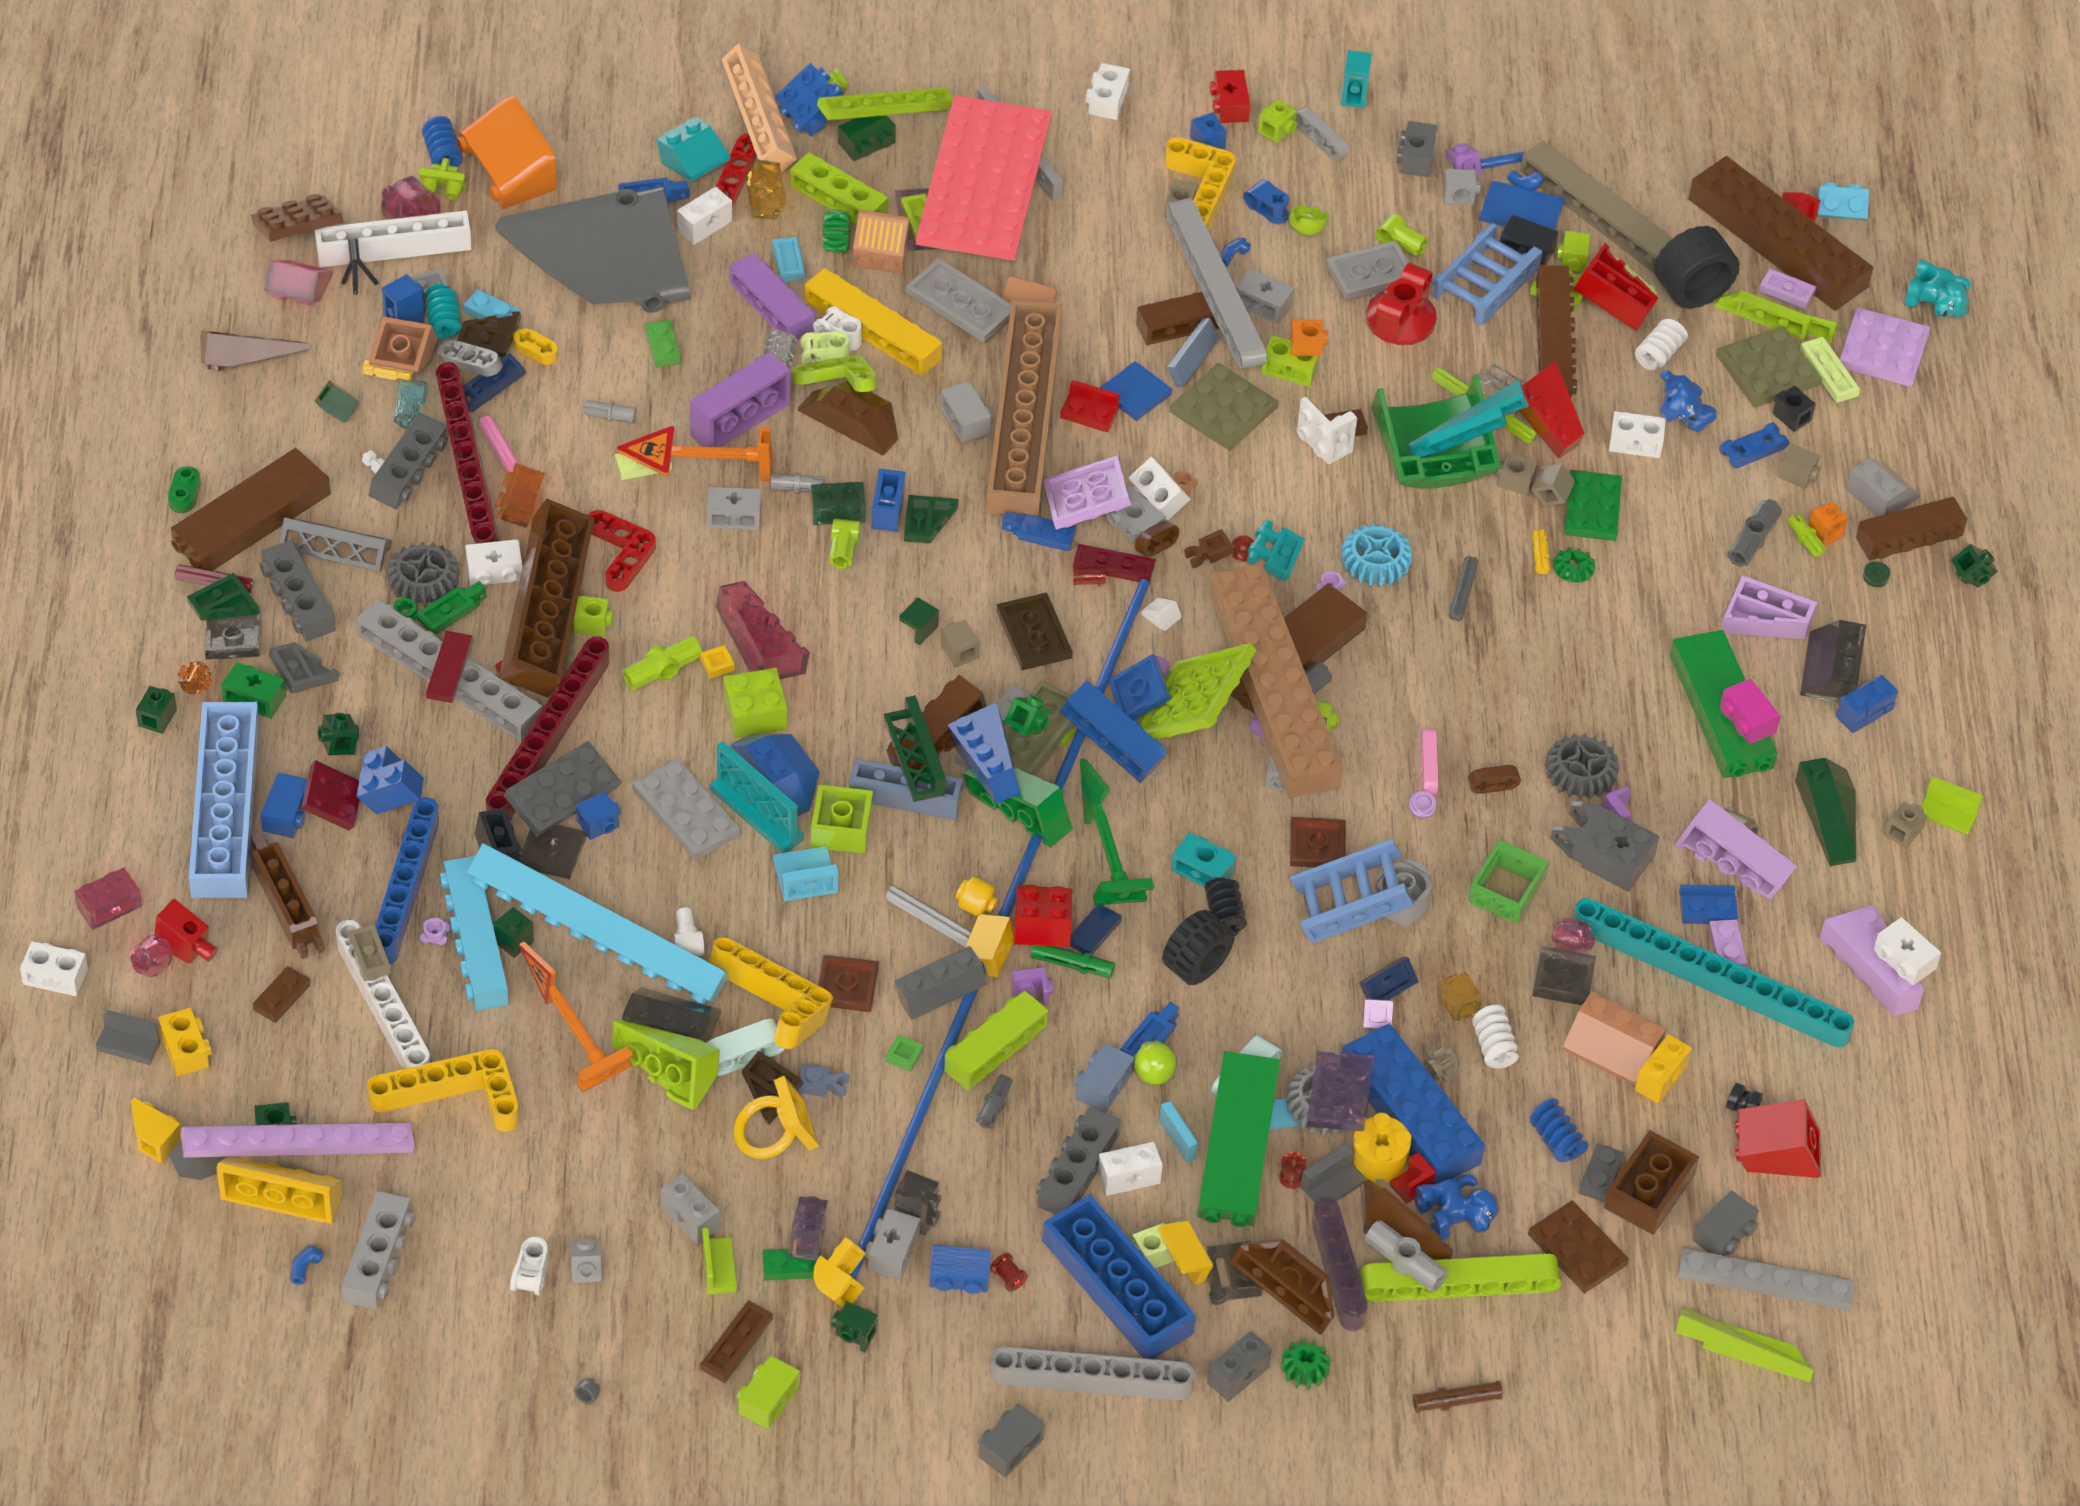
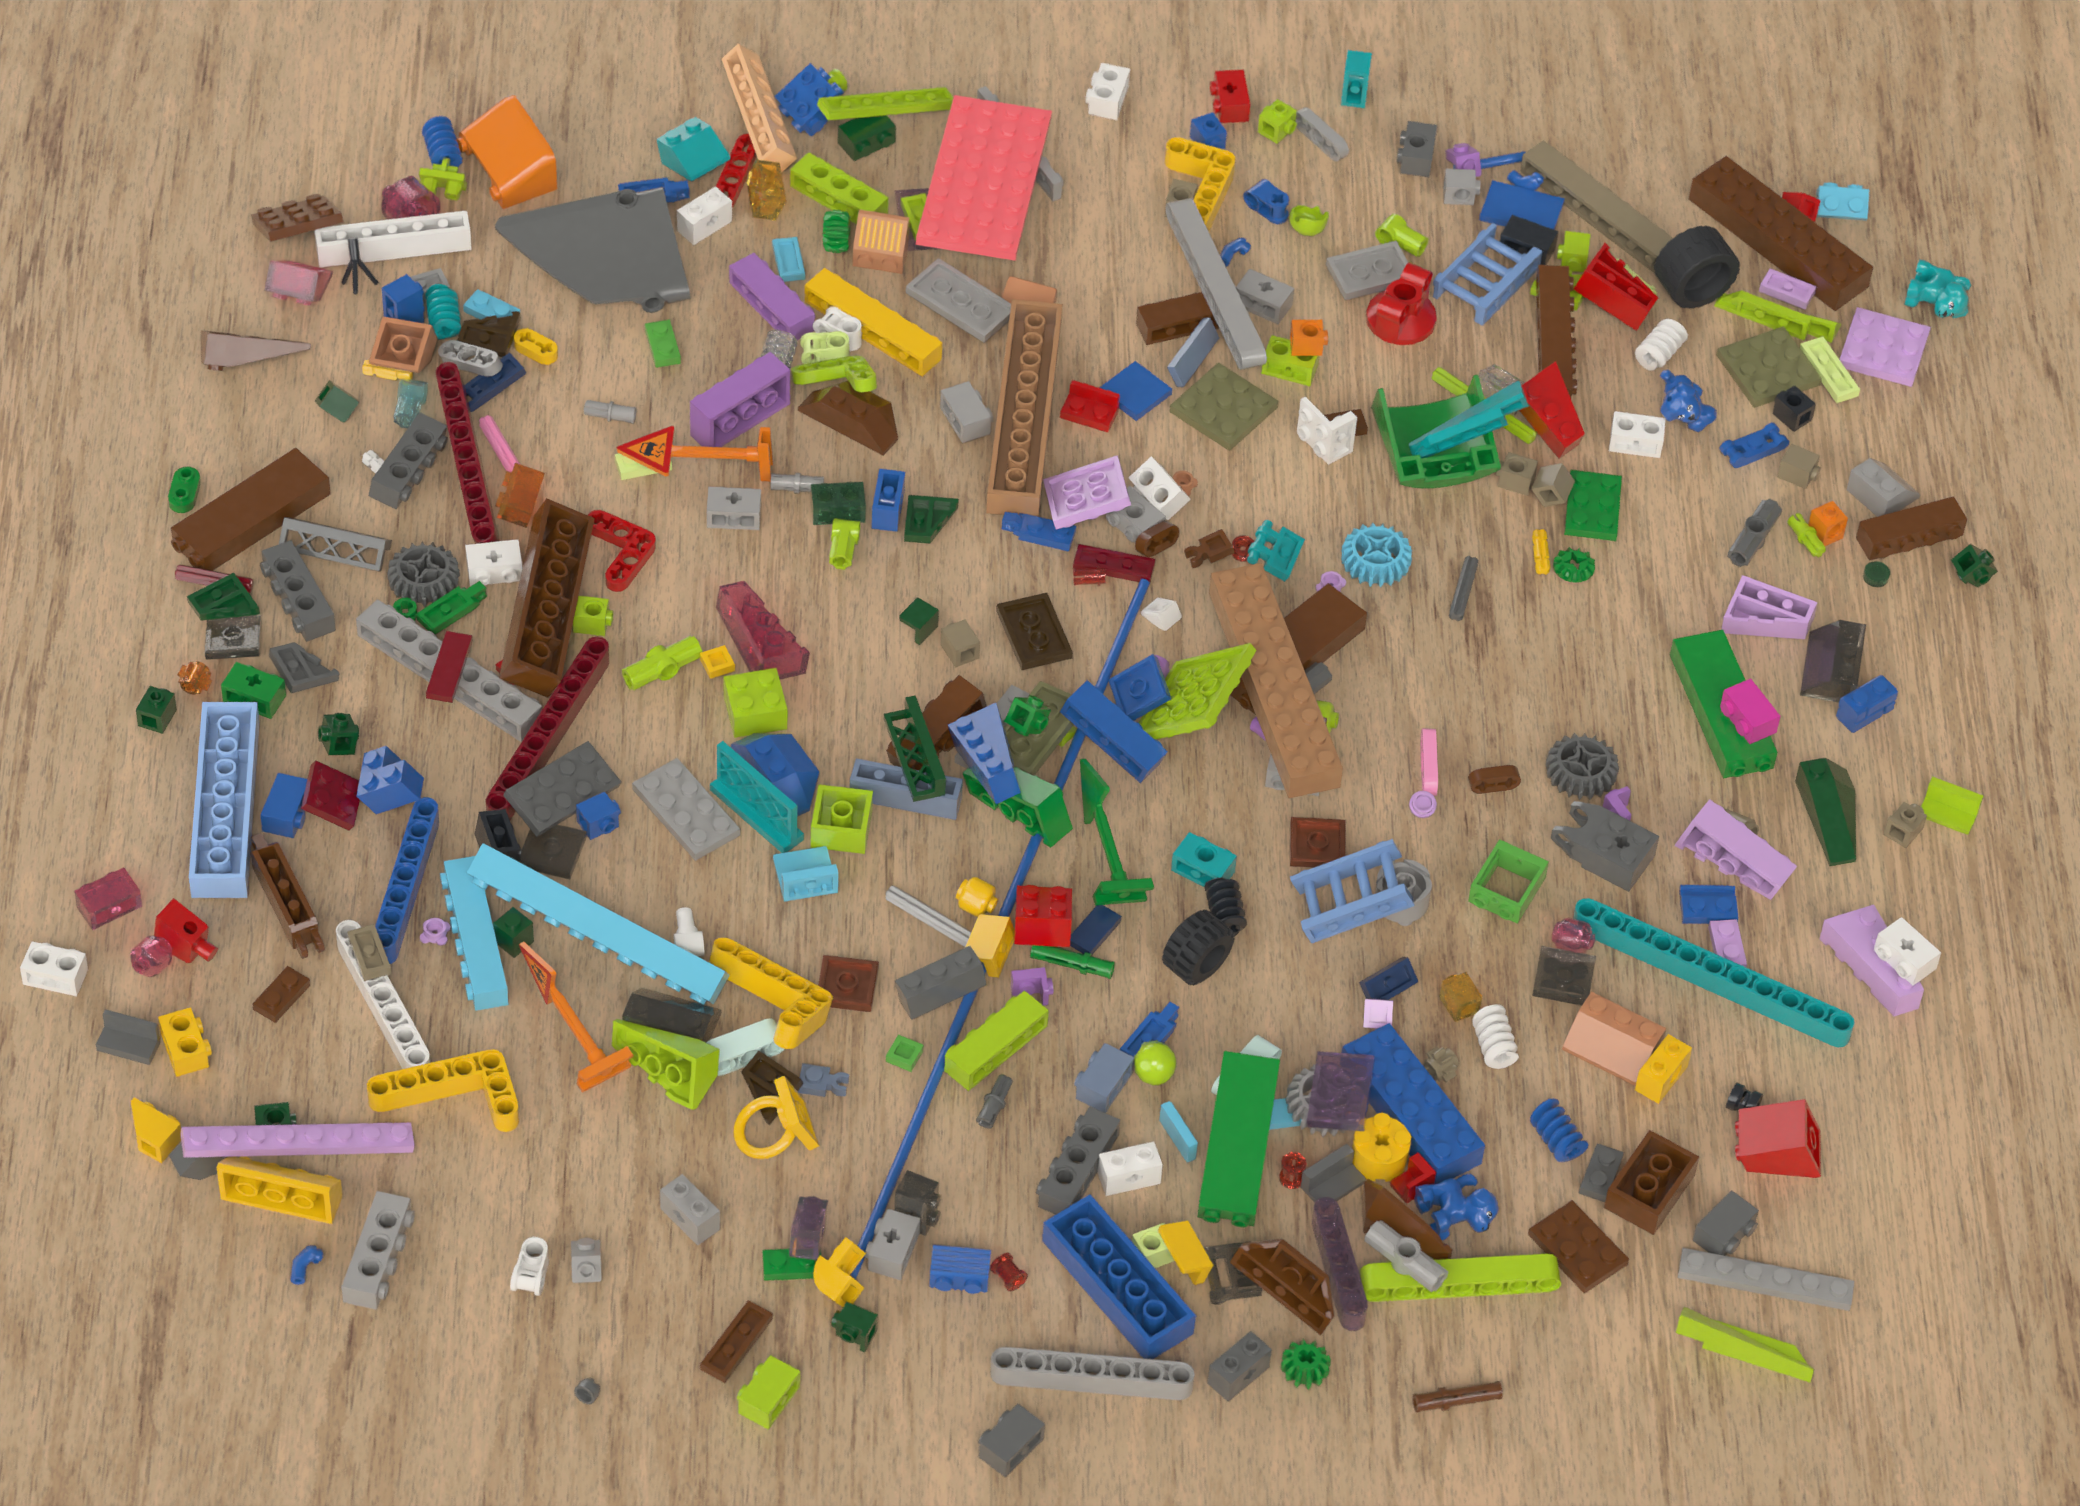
(718, 1264): lime panel -> none

